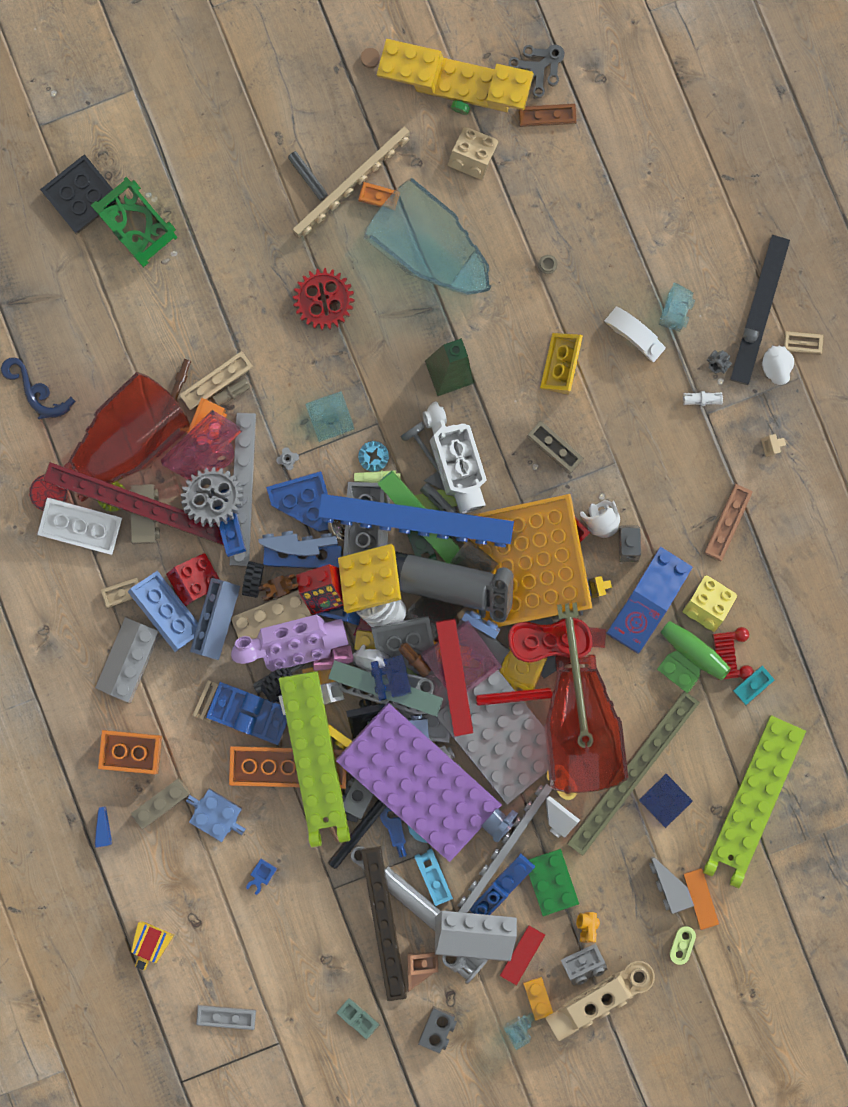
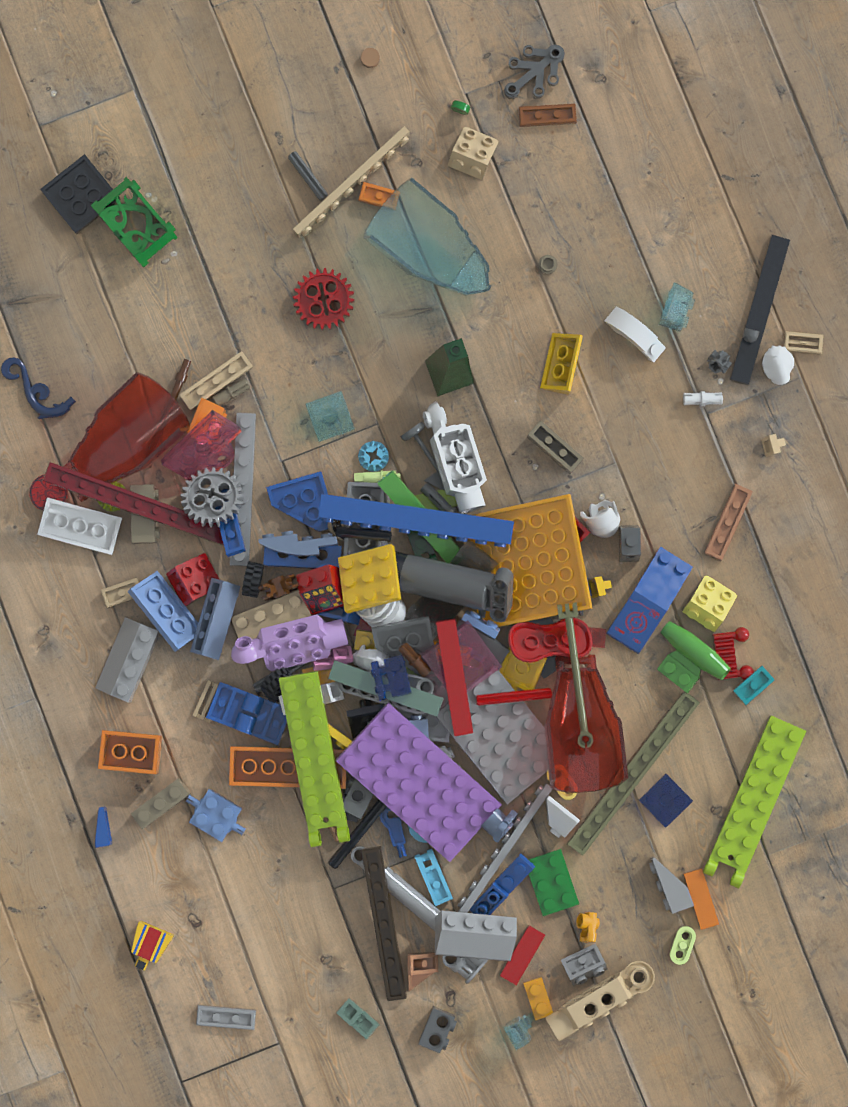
(262, 873): blue plate -> none
(287, 453): light grey plate -> none
(367, 534): none -> black axle
(455, 79): yellow bracket -> none

